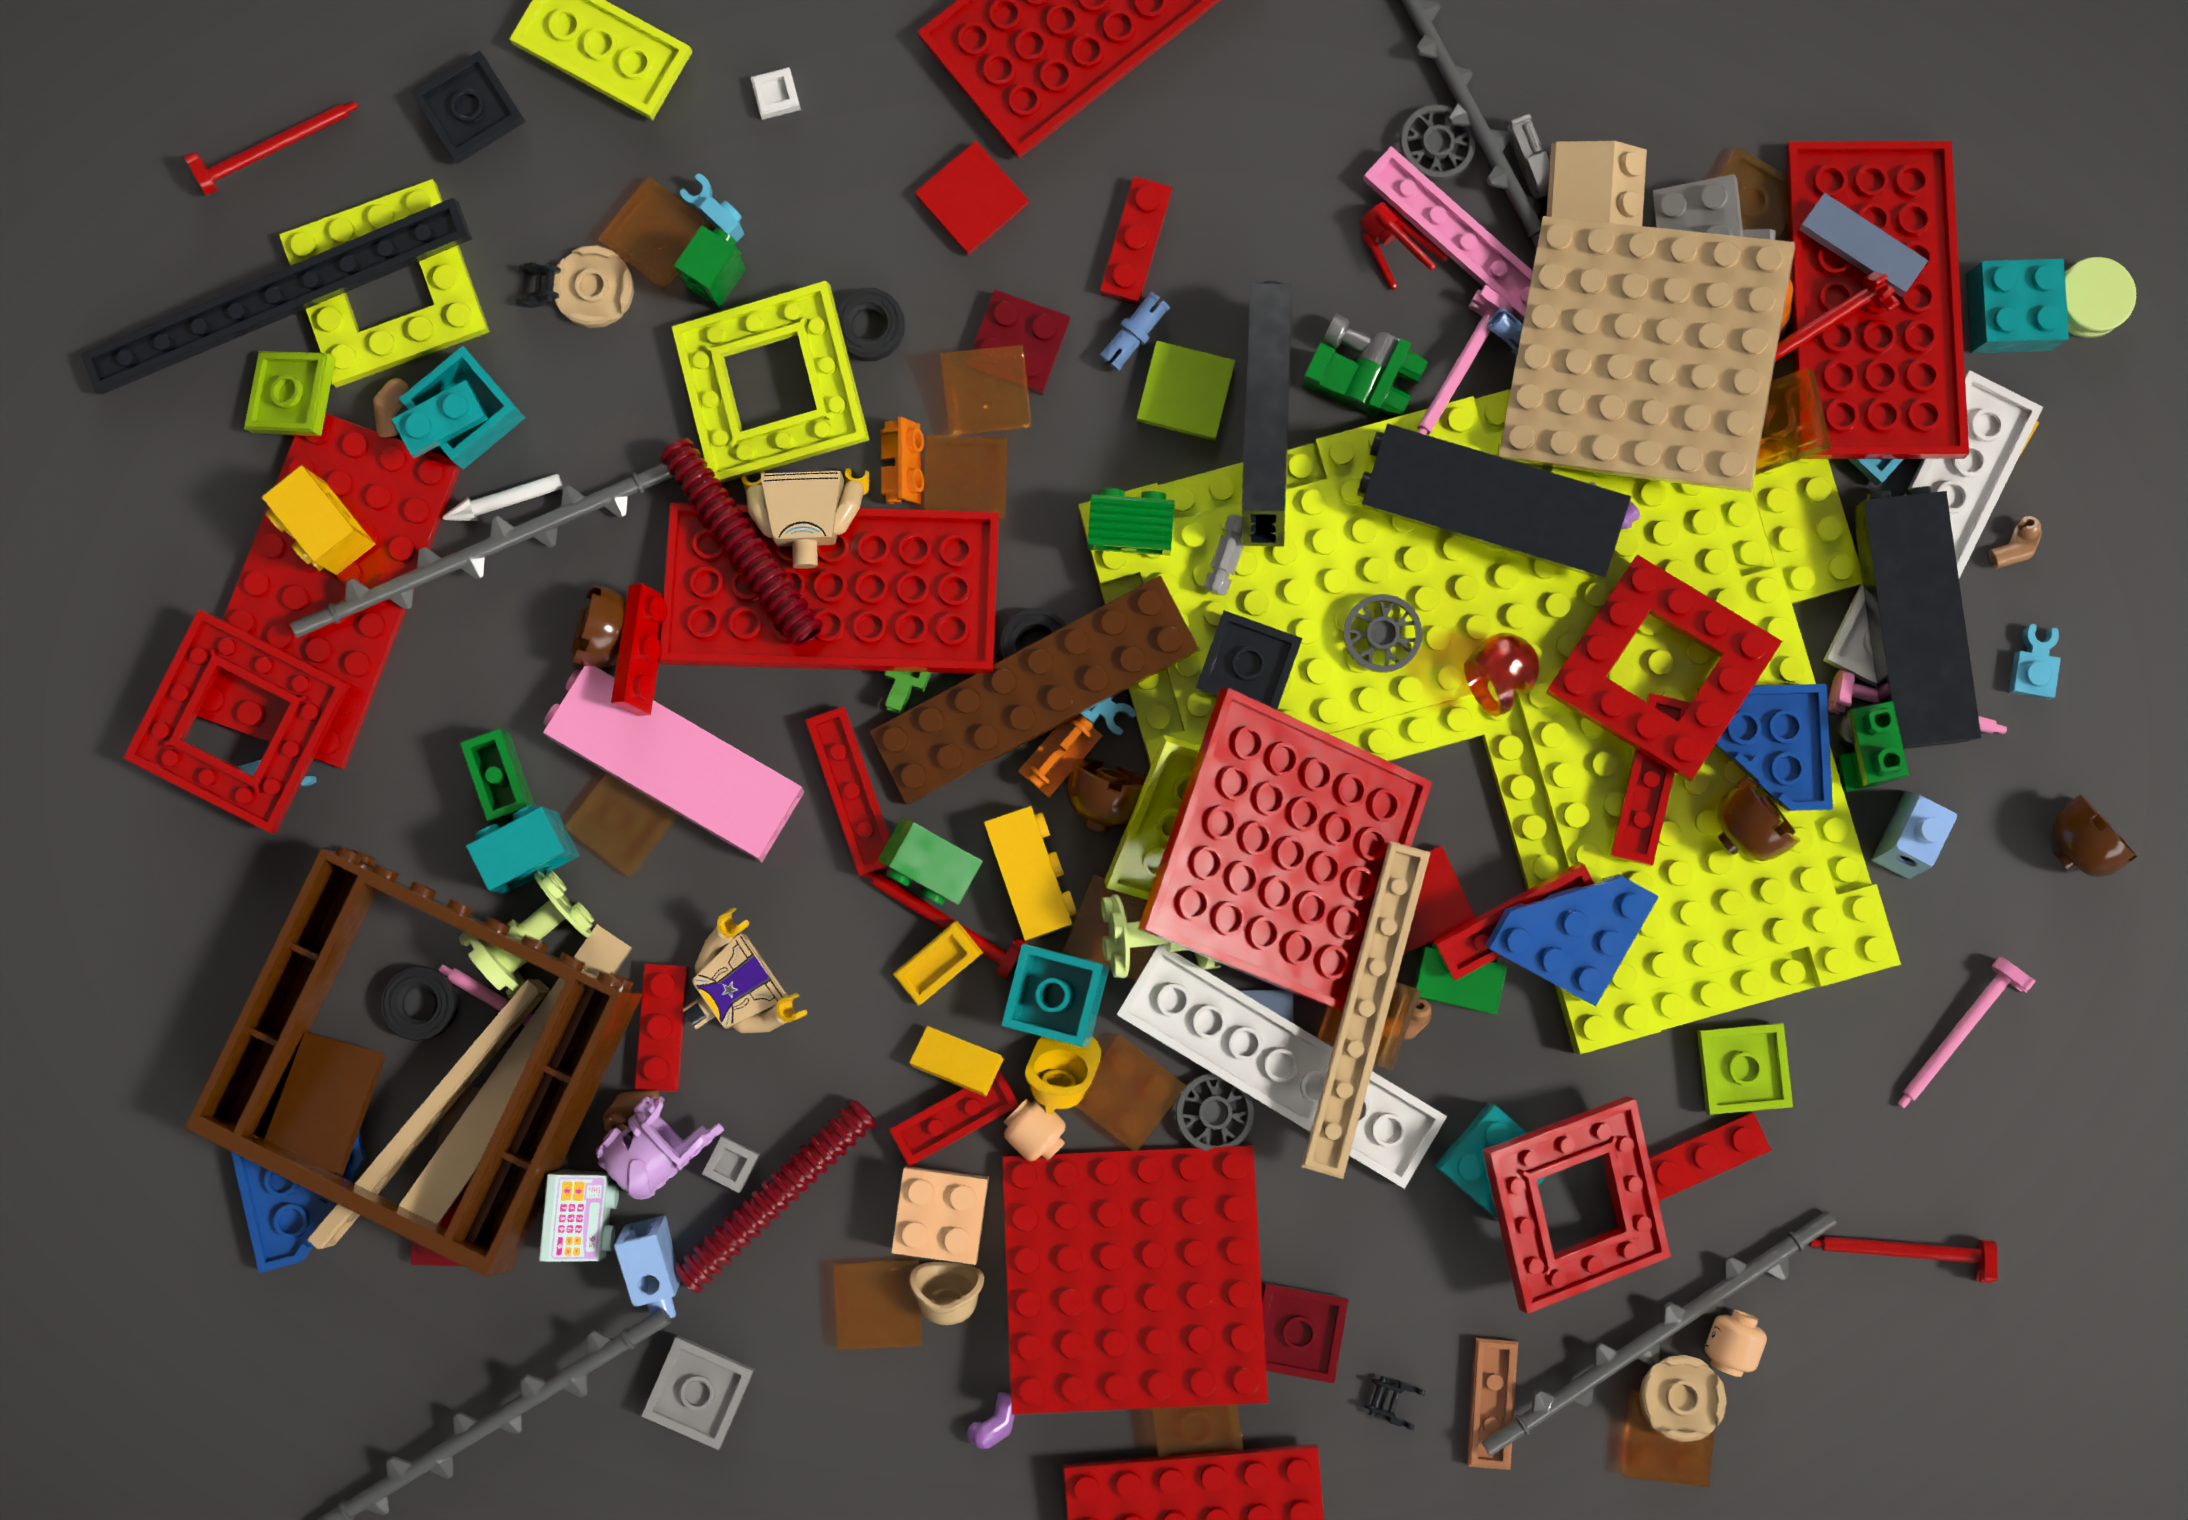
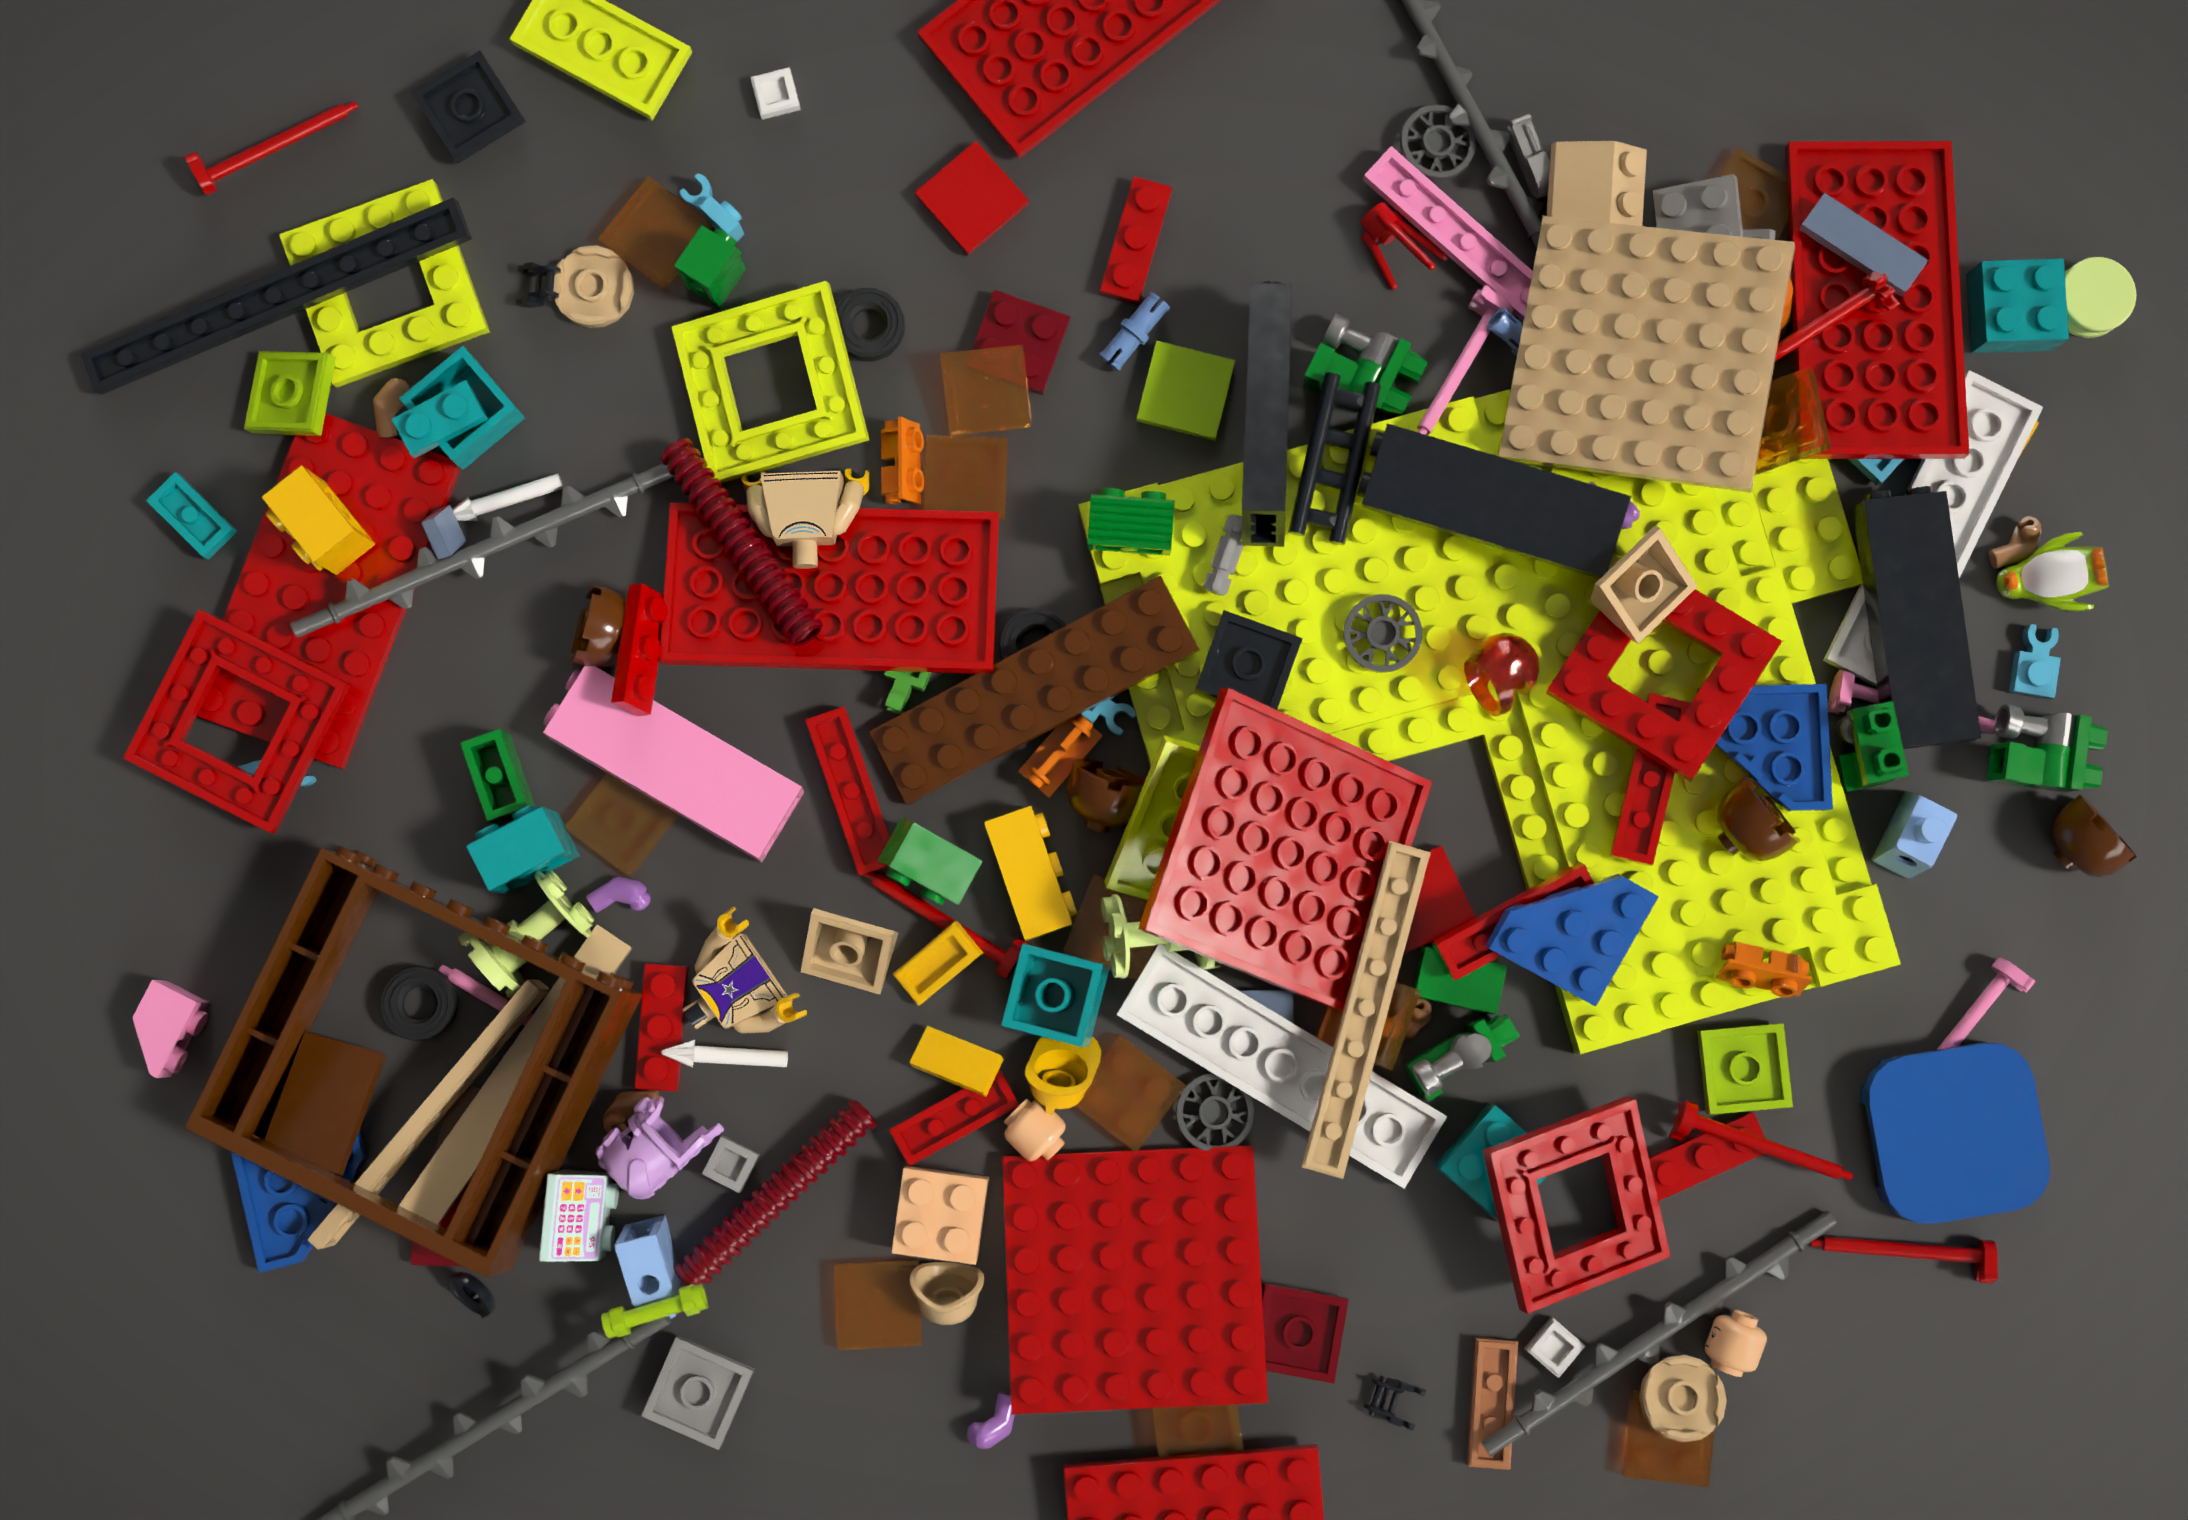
(166, 1024): none -> bright pink slope
(191, 515): none -> teal plate
(443, 532): none -> sand blue tile
(472, 1293): none -> black piece
(619, 1321): none -> lime bar
(620, 890): none -> medium lavender arm
(688, 1053): none -> white piece
(848, 951): none -> tan slope
(1357, 447): none -> black bar
(1465, 1050): none -> hips
(1554, 1347): none -> white tile
(1643, 586): none -> tan slope
(1688, 1118): none -> red piece
(1782, 975): none -> orange hinge
(1956, 1133): none -> blue tile
(2057, 575): none -> animal
(2058, 755): none -> green hips

